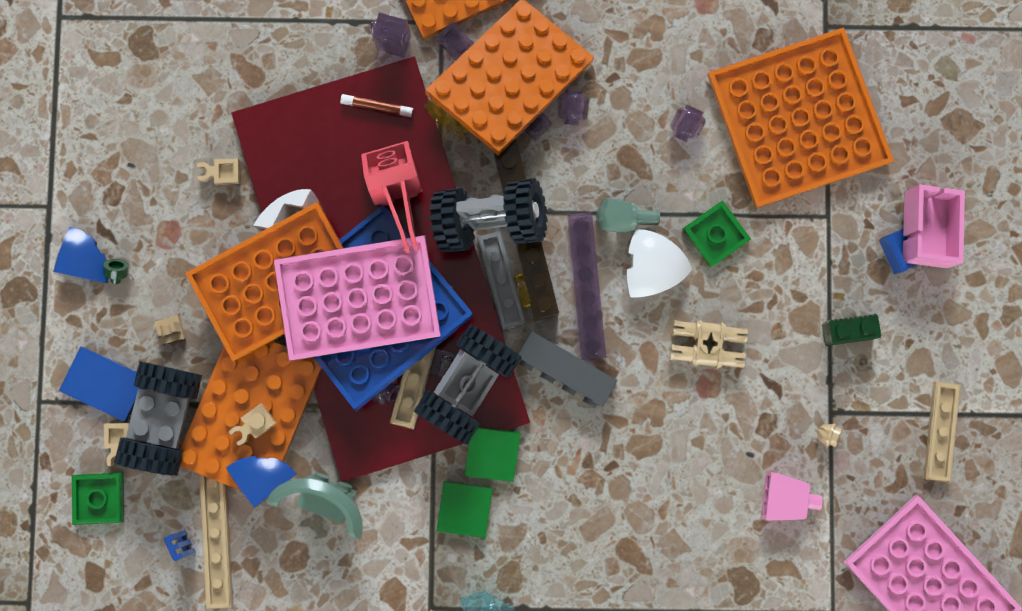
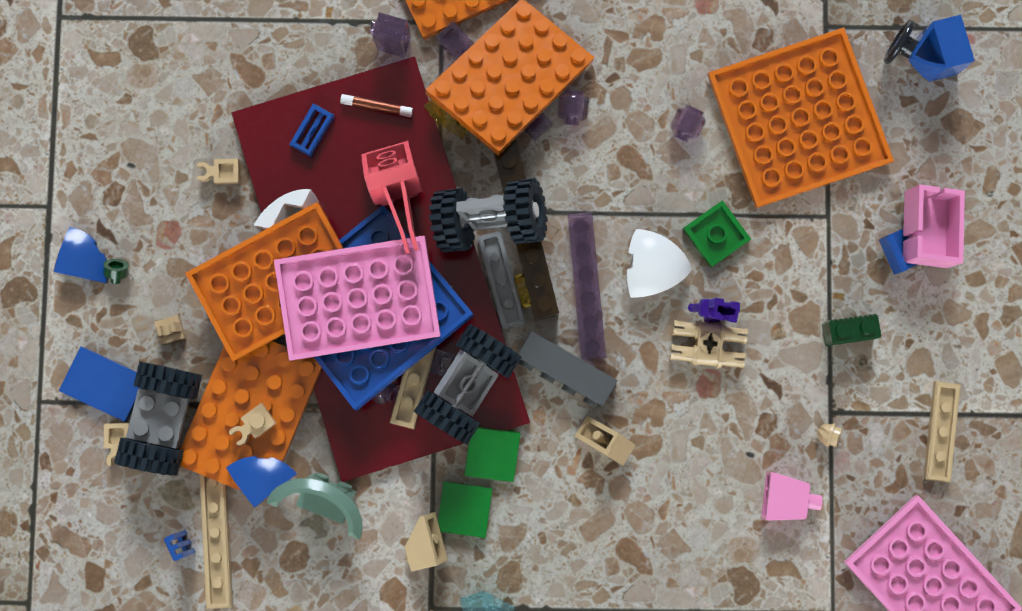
(97, 498): green tile -> none
(318, 138): none -> blue tile
(425, 544): none -> tan slope
(605, 440): none -> tan slope
(622, 217): sand green piece -> none
(716, 310): none -> dark purple animal
(938, 50): none -> blue piece

